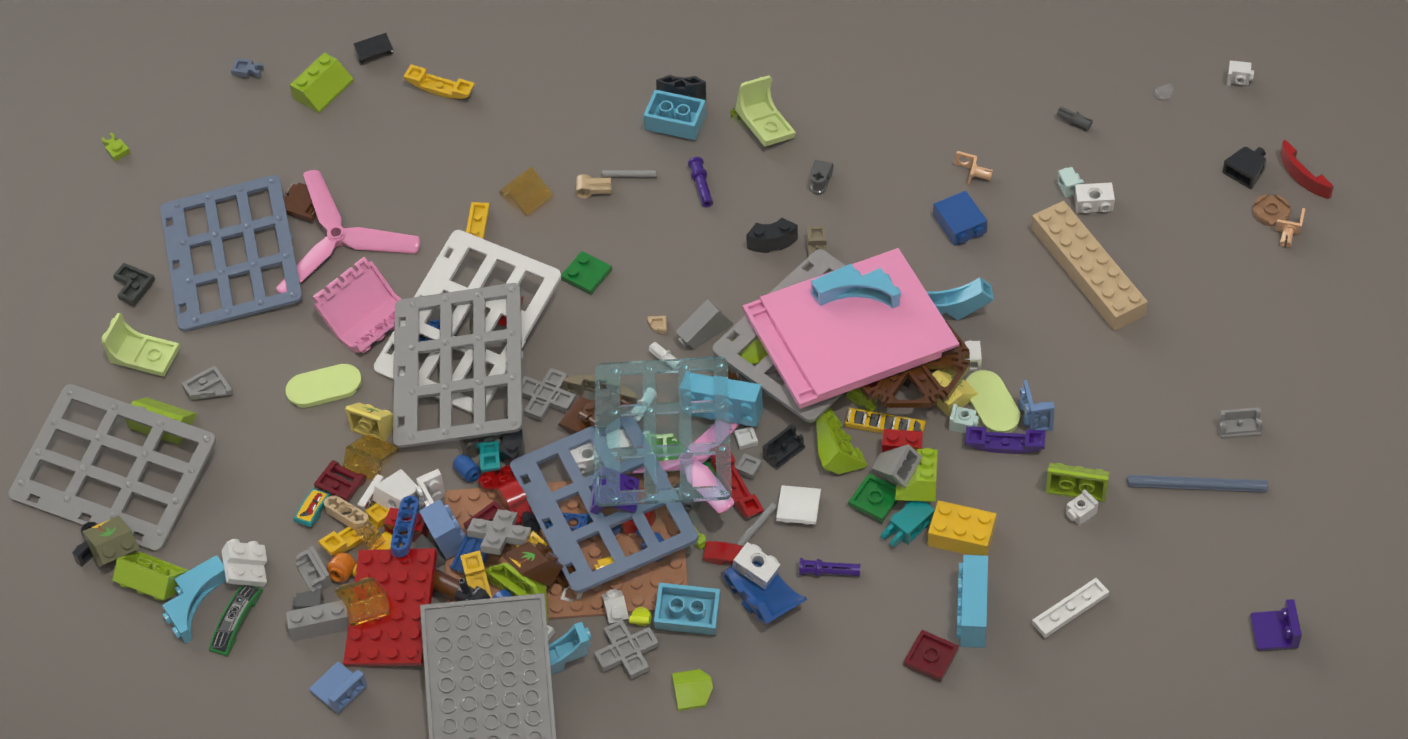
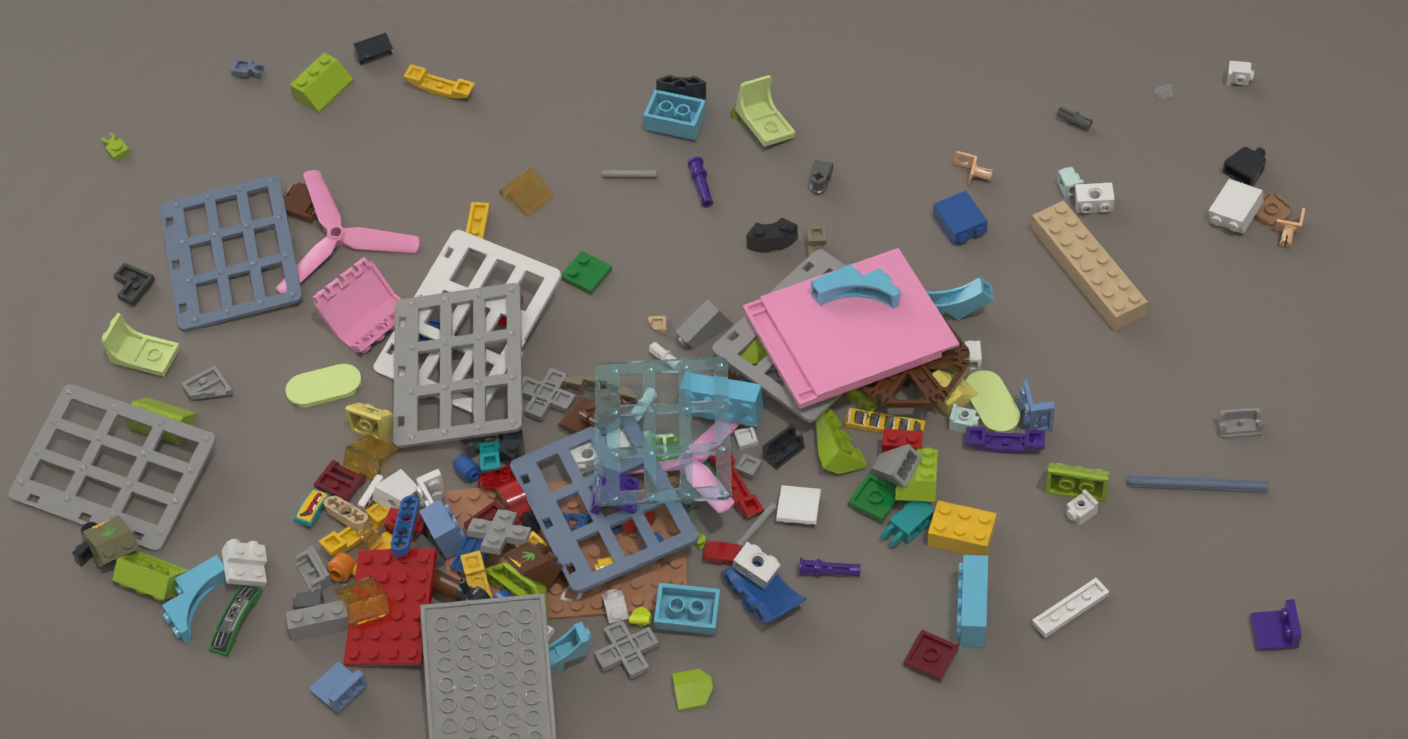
(587, 186): tan piece -> none
(1236, 206): none -> white brick
(1316, 185): red slope -> none

